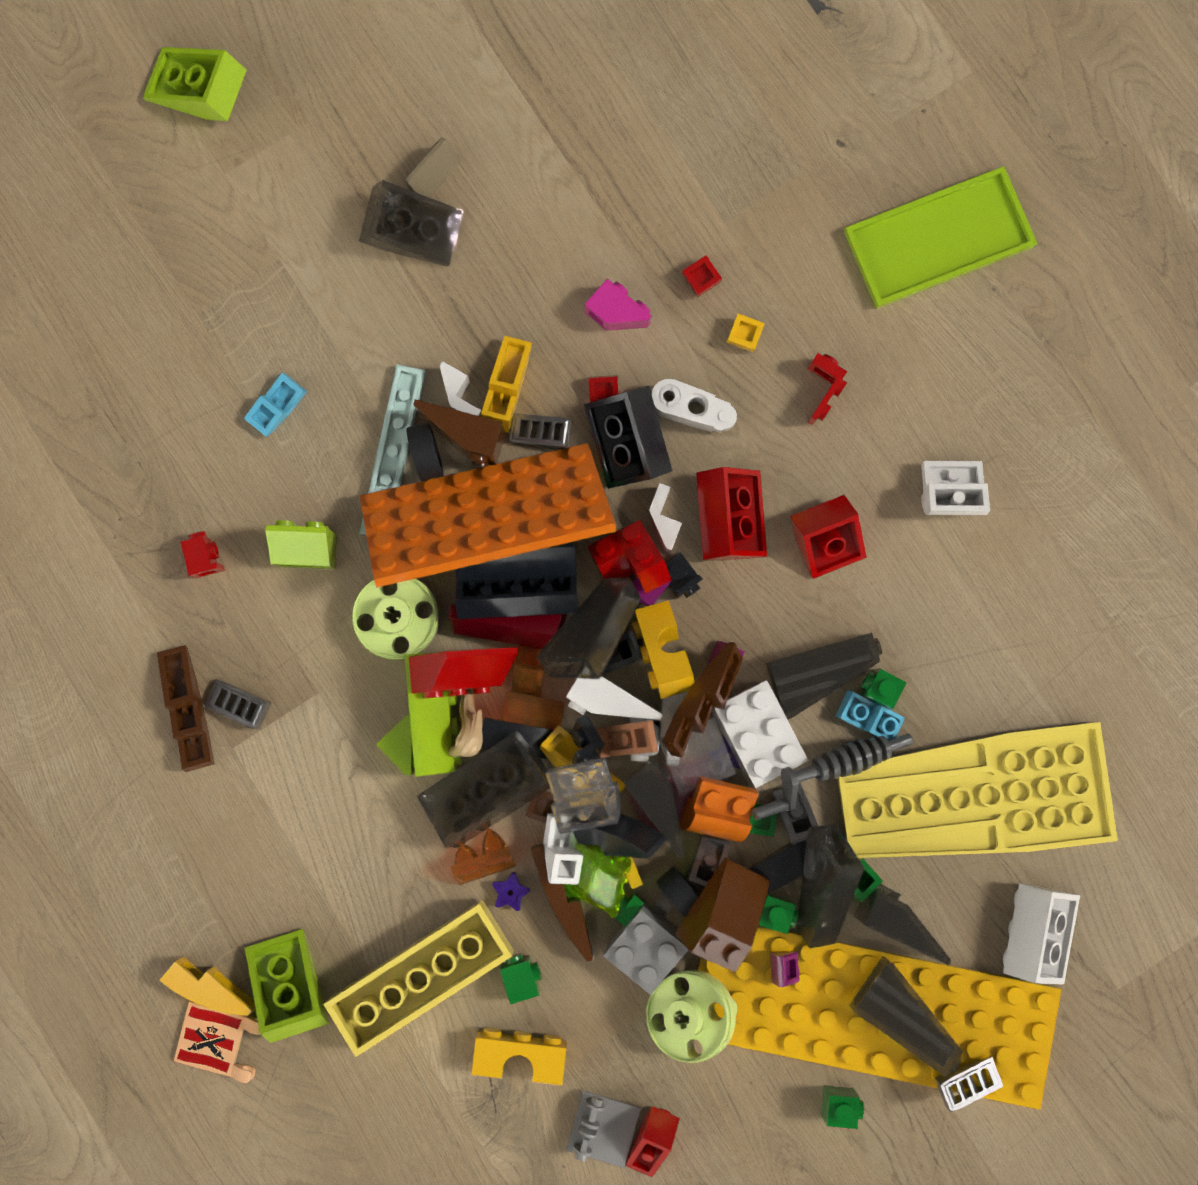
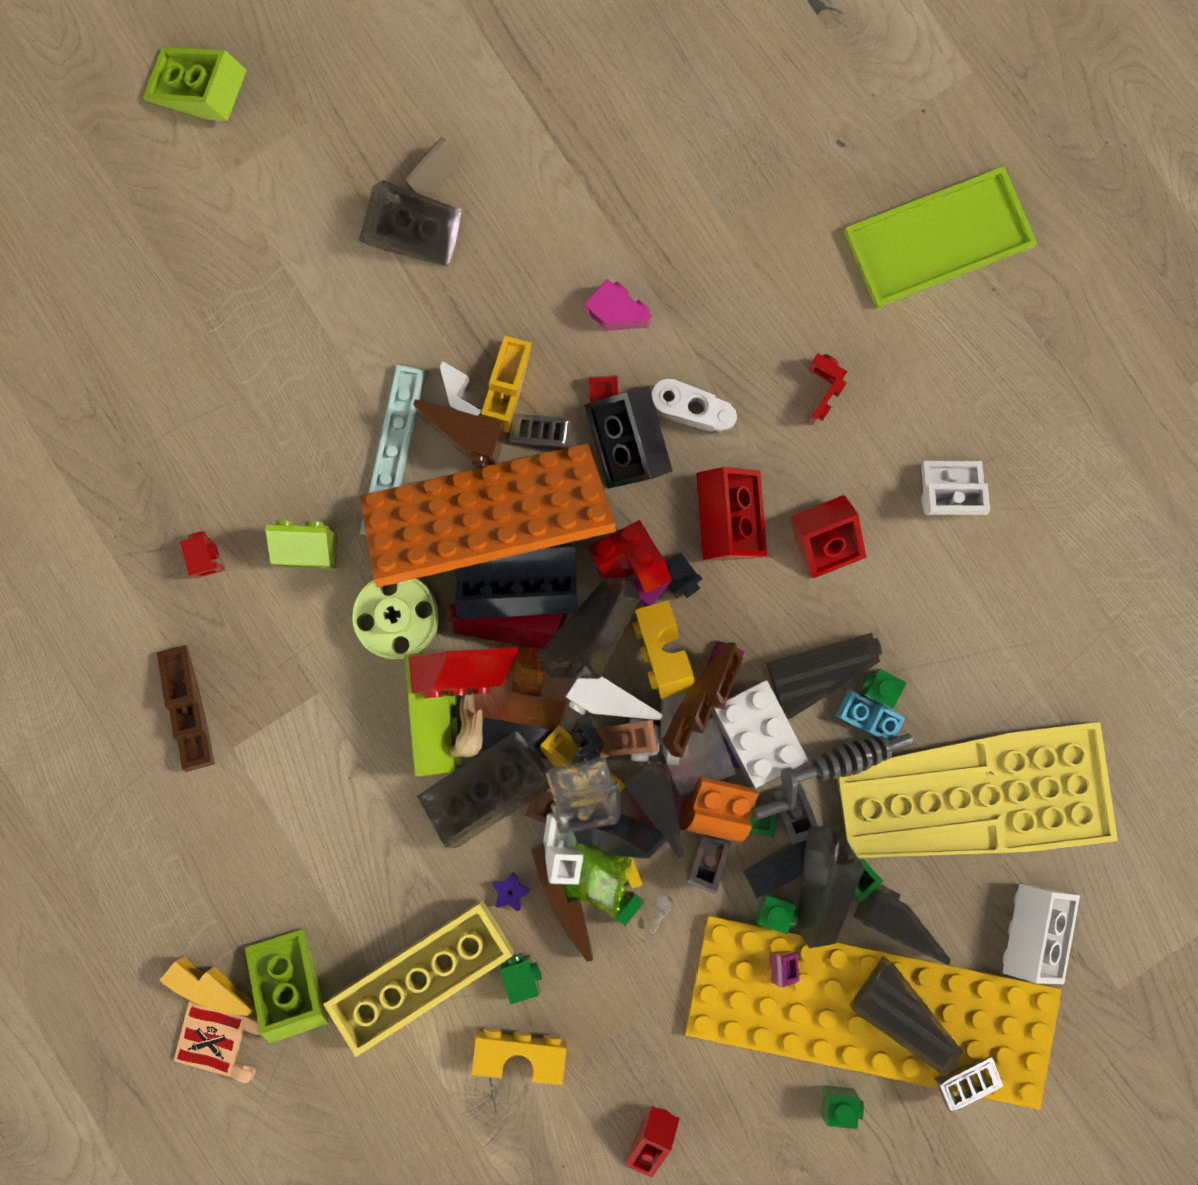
(259, 713): flat silver slope -> none
(276, 405): medium azure slope -> none
(398, 746): lime slope -> none
(424, 451): black tyre -> none
(494, 859): clear orange tile -> none
(603, 1129): light grey hinge -> none
(625, 653): black slope -> none
(646, 948): light grey brick -> none
(666, 528): white slope -> none
(677, 890): black tyre -> none
(691, 1016): yellowish green piece -> none
(701, 276): red plate -> none
(725, 915): reddish brown slope -> none
(745, 332): yellow plate -> none

